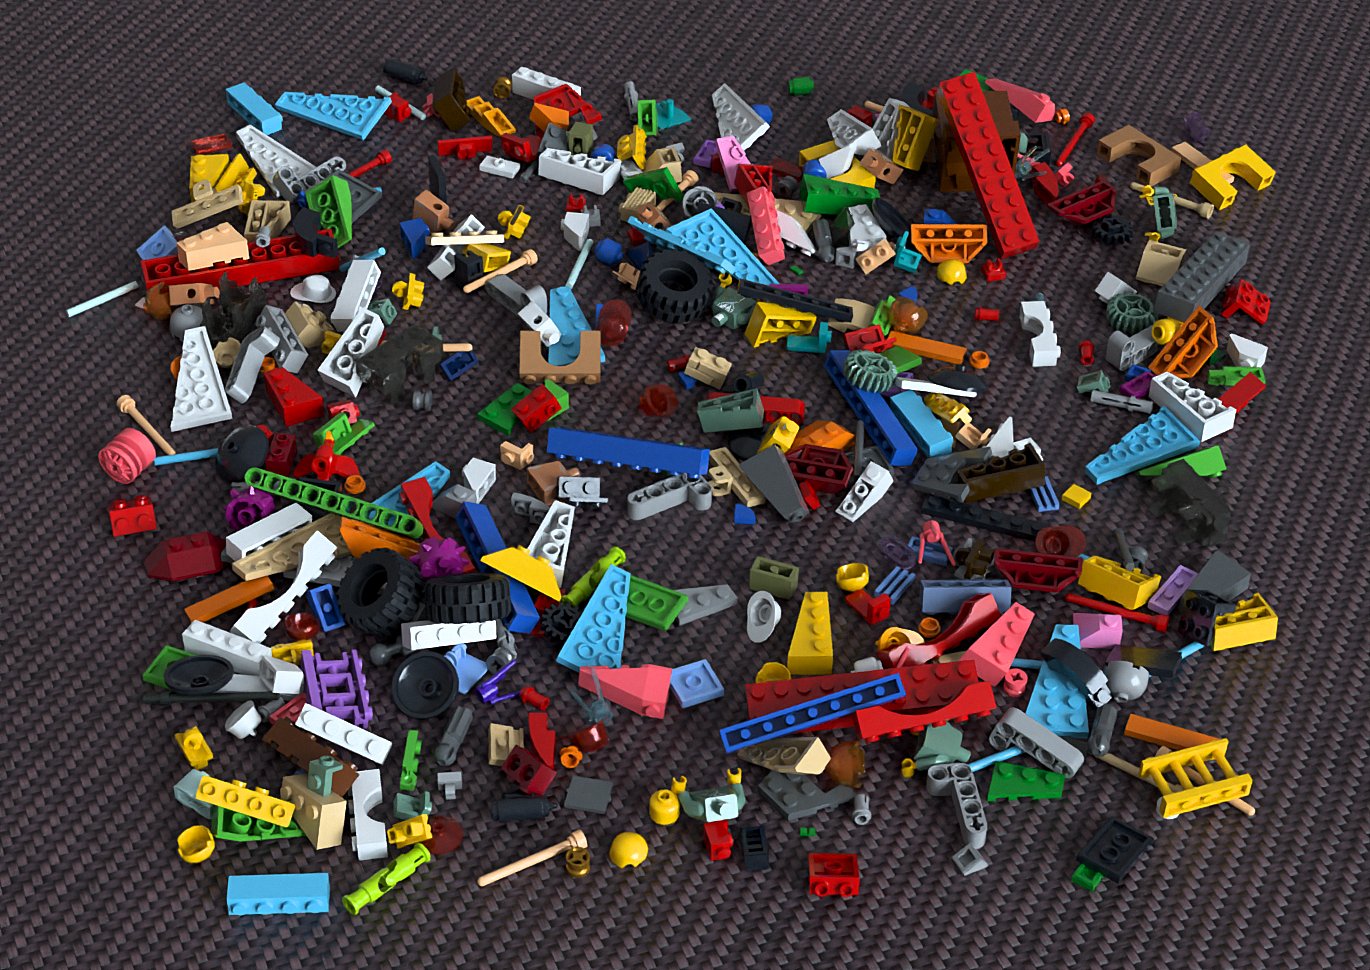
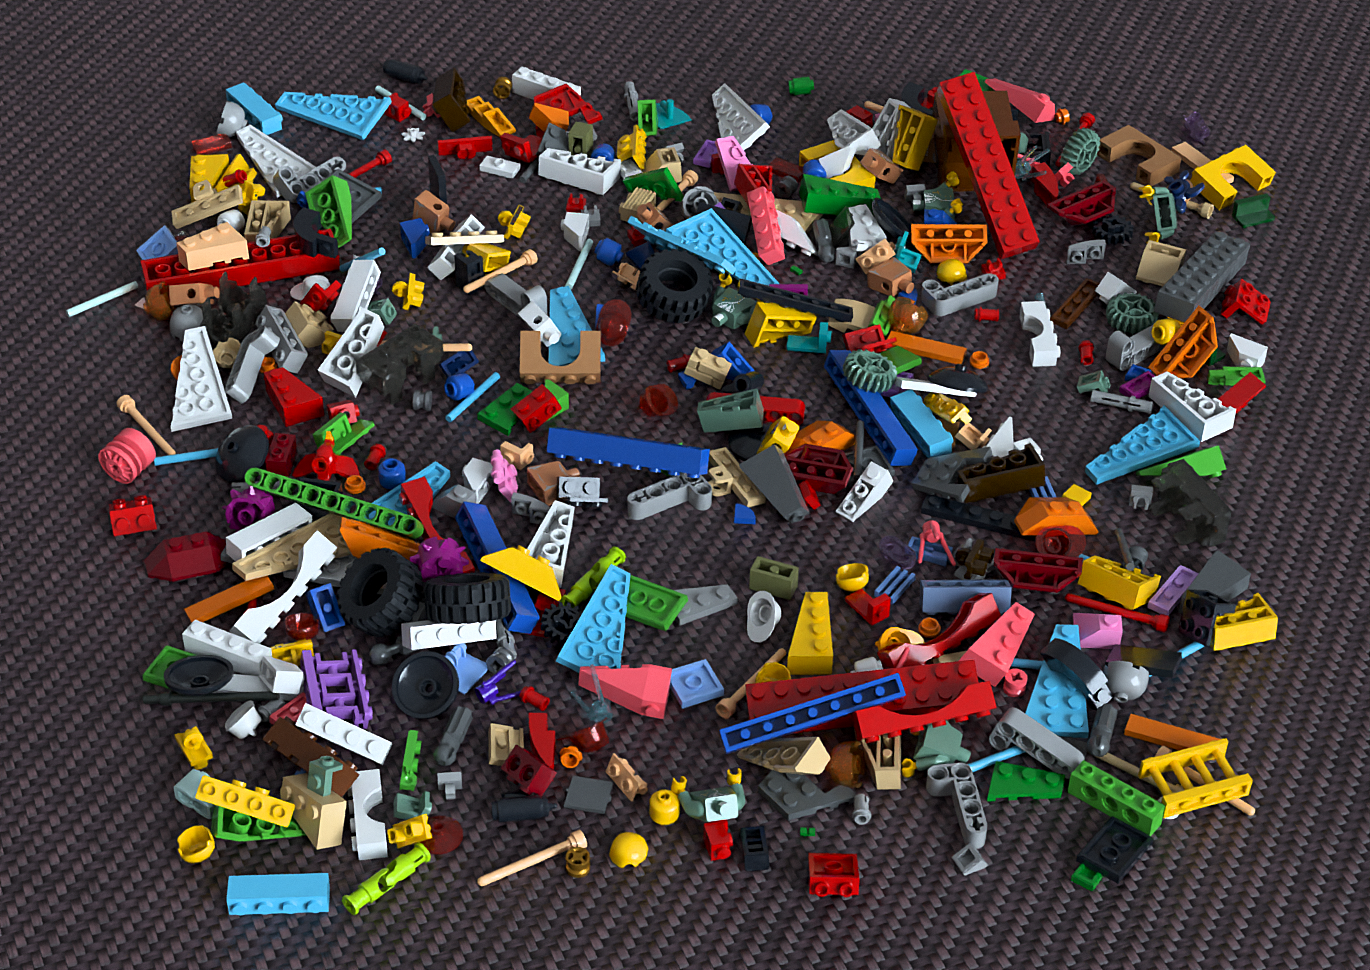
(232, 119): none -> light grey cylinder
(234, 218): none -> white head
(235, 178): none -> red pin
(319, 299): none -> red bracket
(376, 453): none -> red pin
(391, 473): none -> blue head
(413, 134): none -> white plant
(459, 386): none -> blue head
(472, 397): none -> medium azure bar
(504, 475): none -> bright pink plate
(624, 777): none -> light nougat hinge
(727, 706): none -> light nougat piece
(739, 364): none -> blue slope
(883, 761): none -> tan wedge
(890, 278): none -> nougat torso
(914, 192): none -> light grey tile
(940, 198): none -> sand green torso
(959, 296): none -> light grey beam
(1052, 512): none -> orange wedge
(1075, 304): none -> reddish brown tile
(1080, 150): none -> sand green gear
(1085, 250): none -> light grey slope
(1115, 798): none -> bright green brick
(1140, 496): none -> light grey tile
(1182, 190): none -> dark blue animal
(1252, 210): none -> dark green panel

